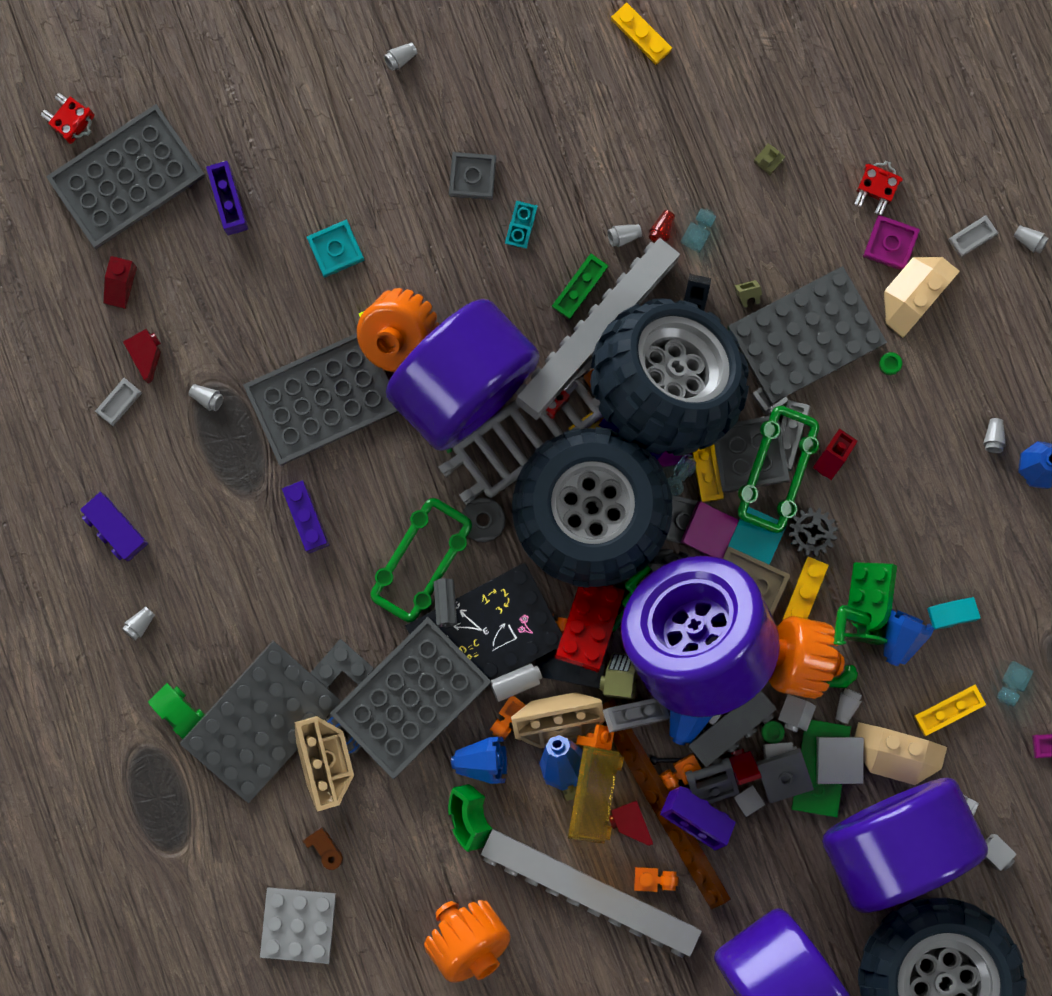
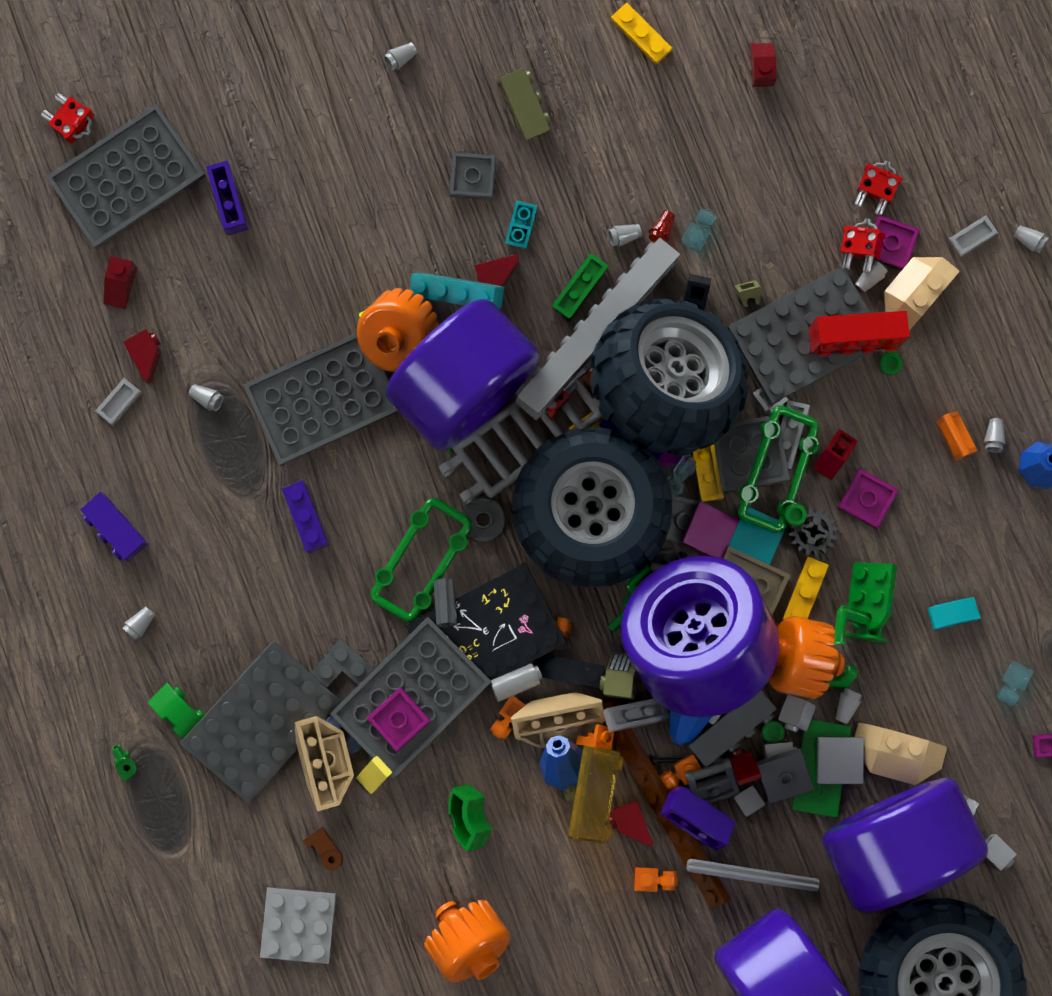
(121, 759): none -> green piece
(335, 248): teal tile -> none
(374, 774): none -> light yellow tile
(398, 719): none -> magenta tile
(454, 290): none -> teal brick
(482, 760): blue cone -> none
(497, 271): none -> dark red slope
(524, 103): none -> olive wedge
(589, 626): red plate -> none
(591, 892): light grey brick -> none
(752, 875): none -> light grey axle
(763, 64): none -> dark red slope
(769, 159): olive tile -> none
(794, 514): none -> green tile
(858, 333): none -> red brick
(862, 244): none -> red piece
(868, 498): none -> magenta tile
(869, 279): none -> light grey cone
(904, 636): blue cone -> none
(949, 710): yellow plate -> none
(956, 435): none -> orange tile

